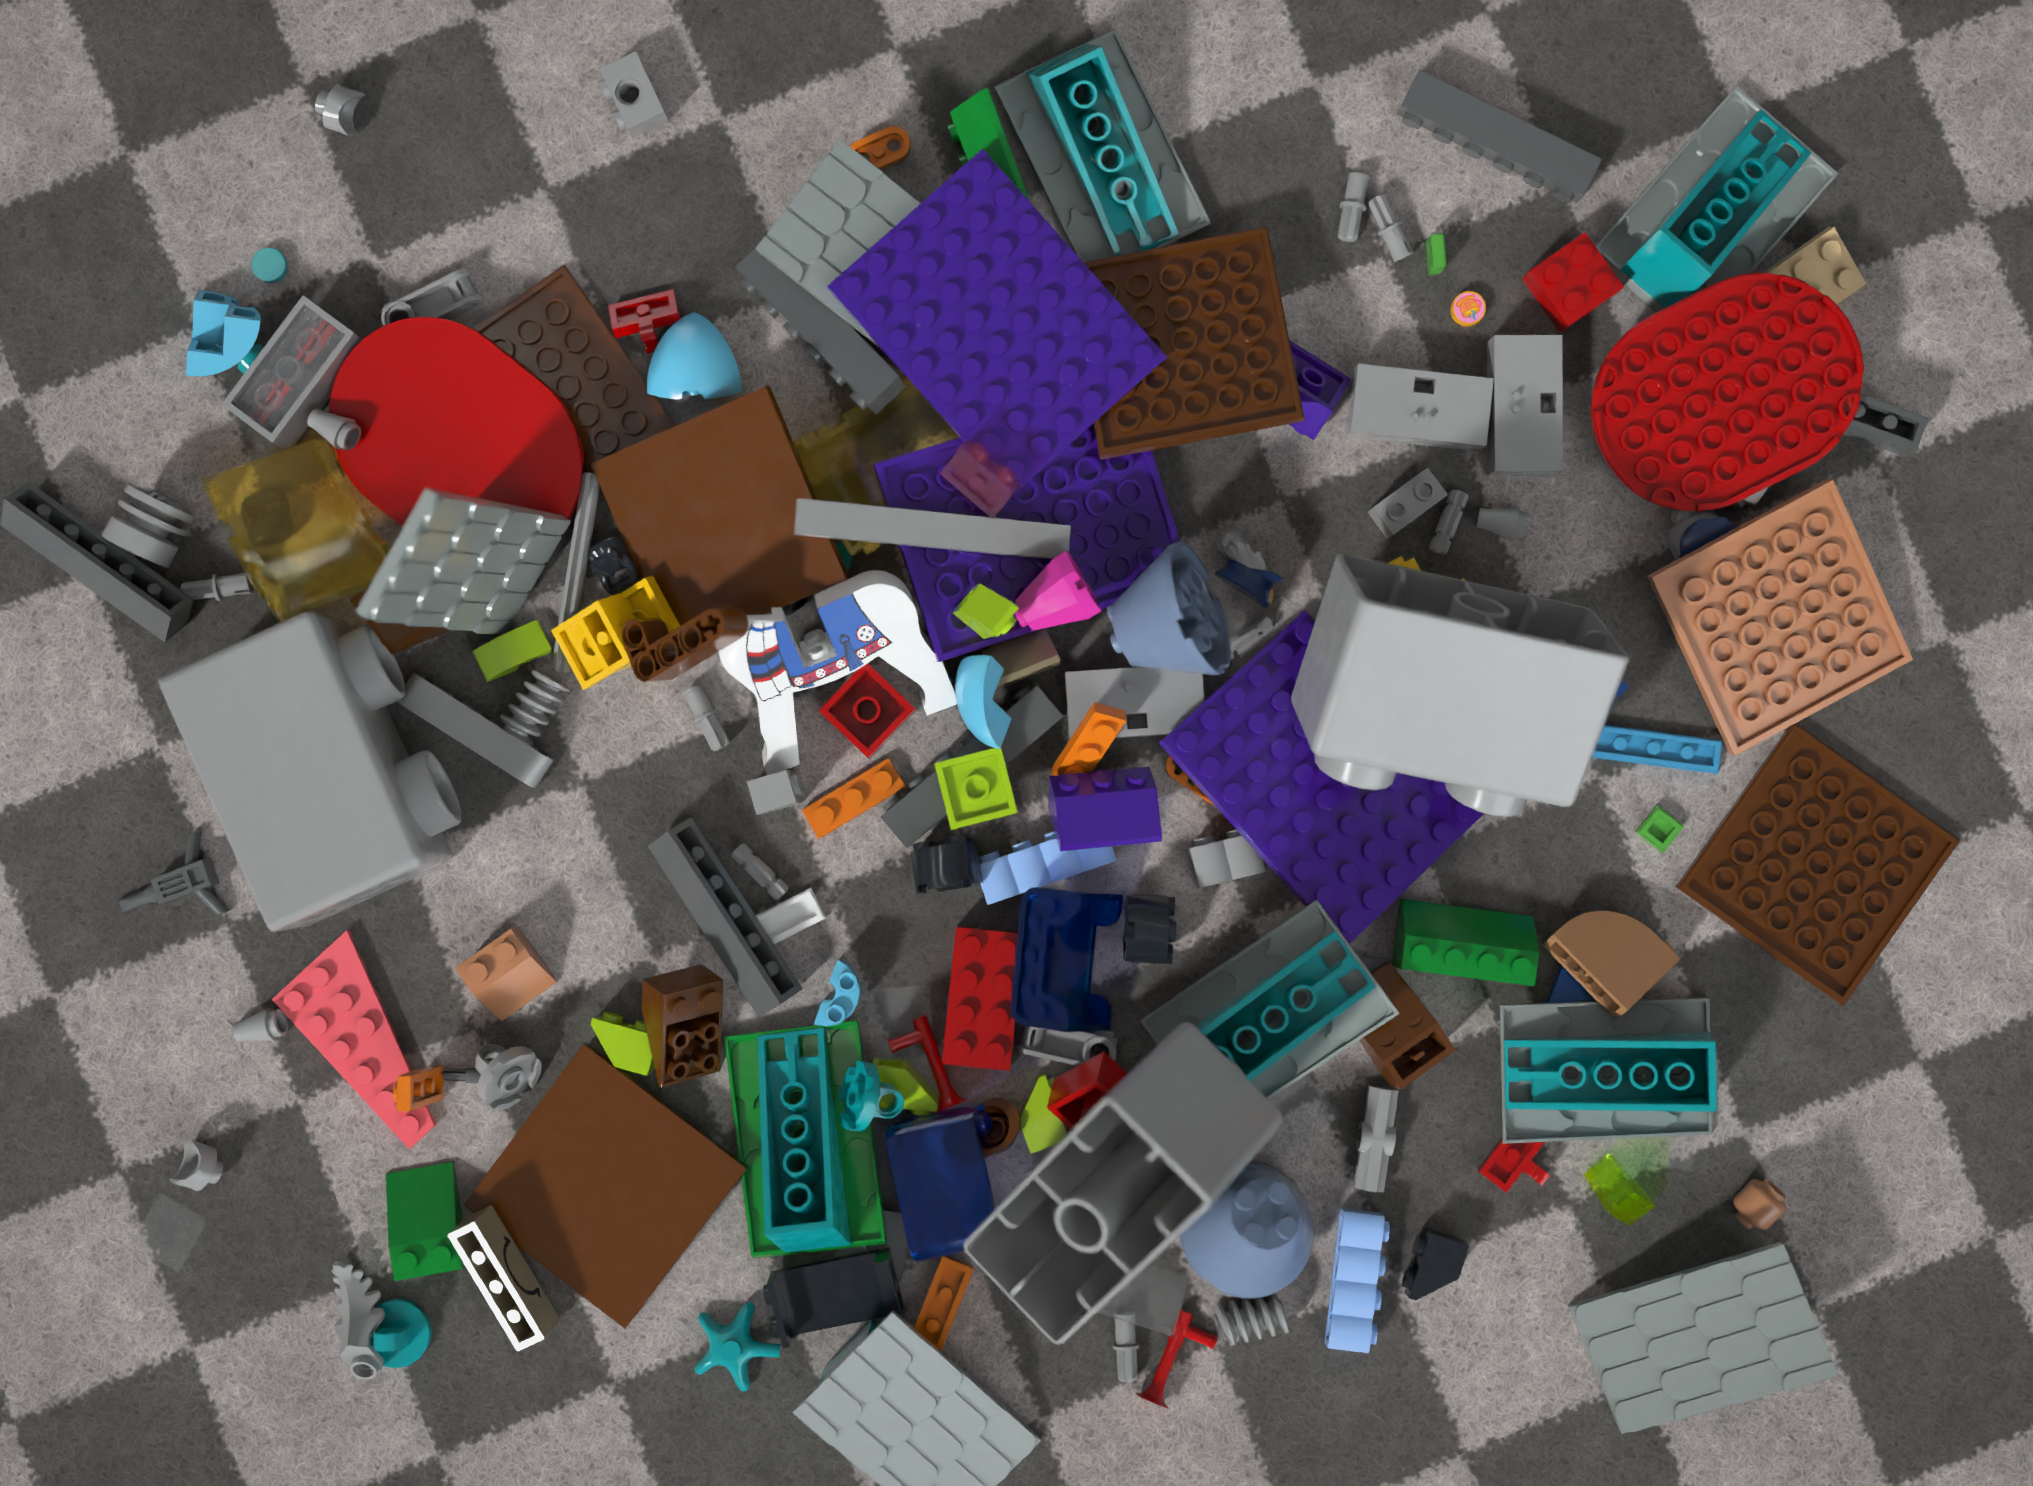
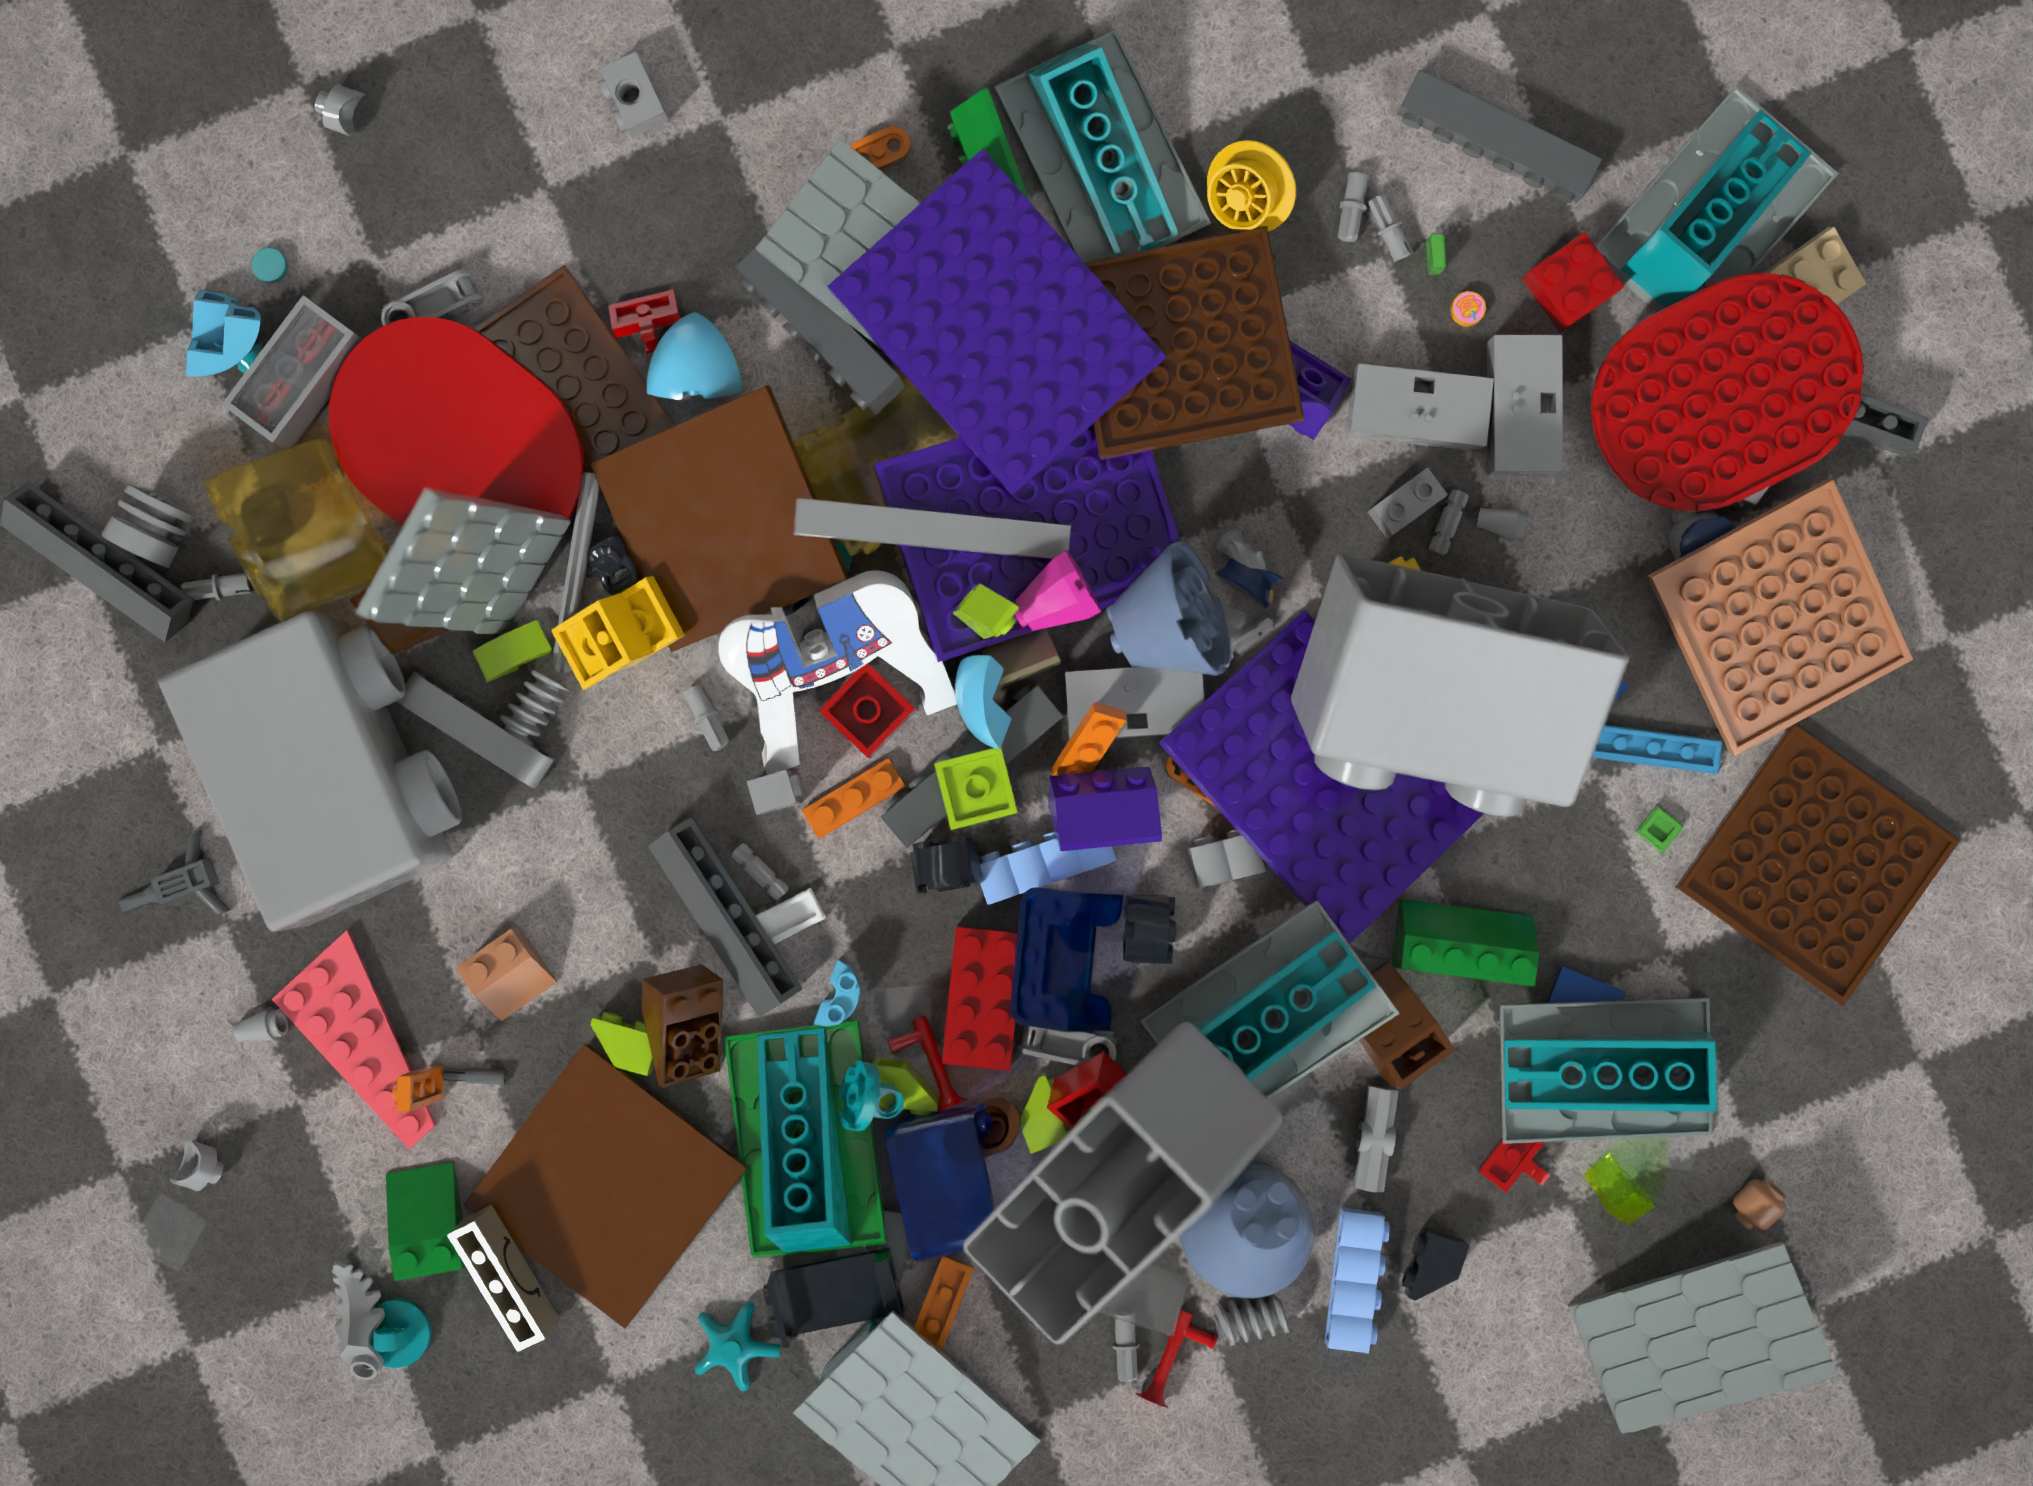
(336, 429): light grey cone -> none
(506, 1074): light grey tile -> none
(665, 655): reddish brown beam -> none
(981, 478): clear pink bracket -> none
(1250, 186): none -> yellow piece
(1612, 957): medium nougat brick -> none

